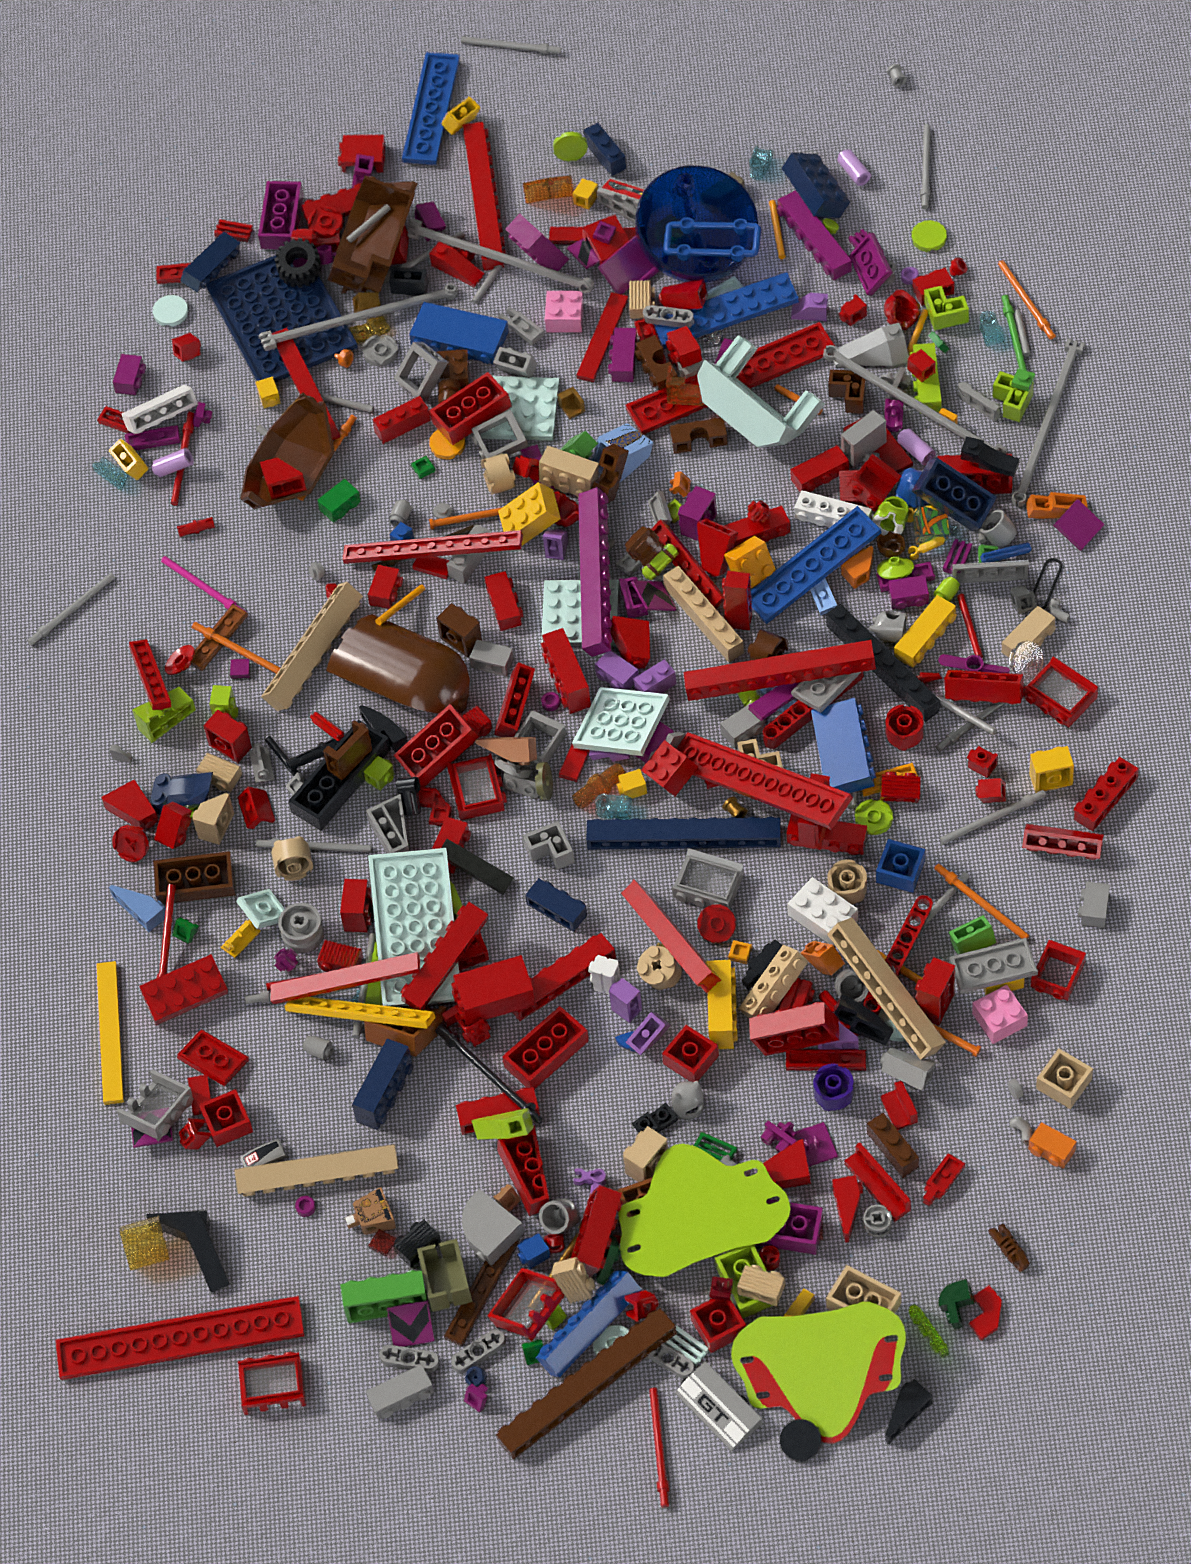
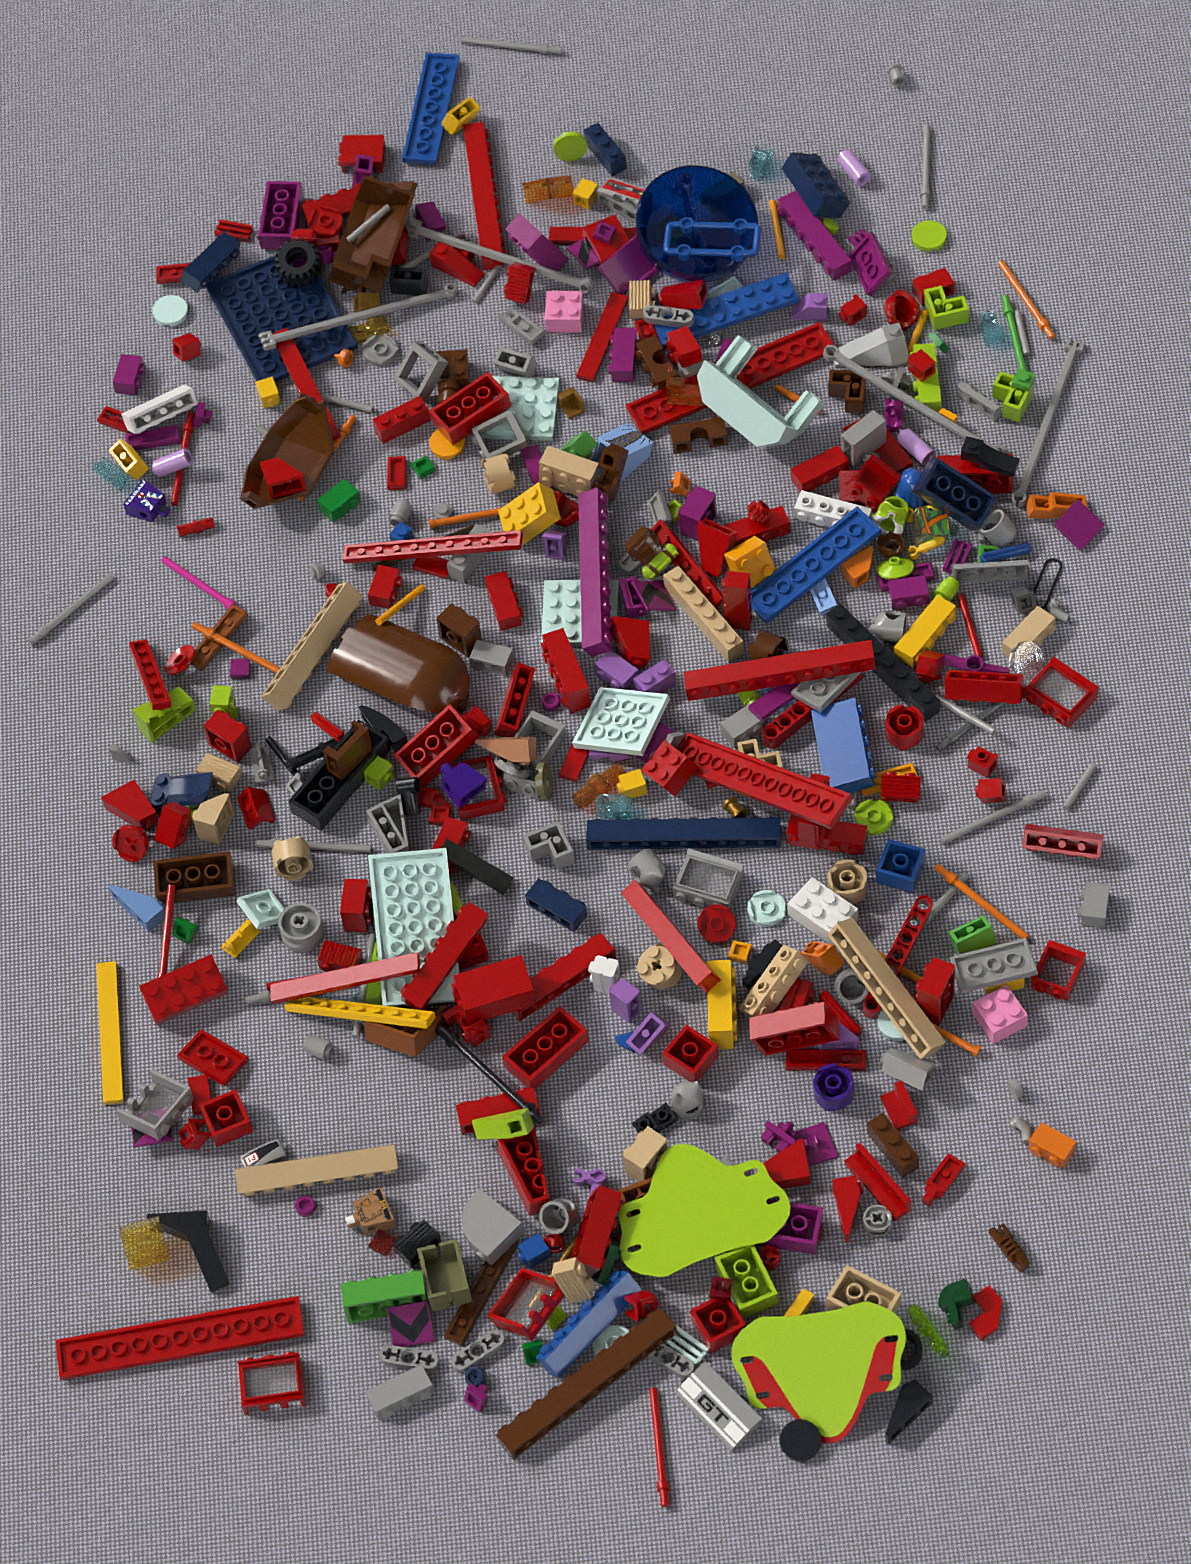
(146, 502): none -> dark purple torso
(286, 960): magenta gear -> none
(382, 1084): dark blue brick -> none
(396, 473): none -> red tile
(456, 329): blue brick -> none
(462, 783): none -> dark purple torso
(507, 1197): medium nougat tile -> none
(519, 282): none -> red brick
(526, 467): red window -> none
(650, 870): none -> light grey piece
(733, 1149): green tile -> none
(761, 1285): tan brick -> none
(766, 908): none -> light aqua tile
(862, 1020): black slope -> none
(908, 275): medium lavender tile -> none
(912, 1362): none -> black tyre
(930, 663): none -> red brick
(958, 267): red tile -> none
(1051, 769): yellow brick -> none
(1064, 1078): tan brick -> none
(1079, 786): none -> light grey bar
(1105, 793): red brick -> none

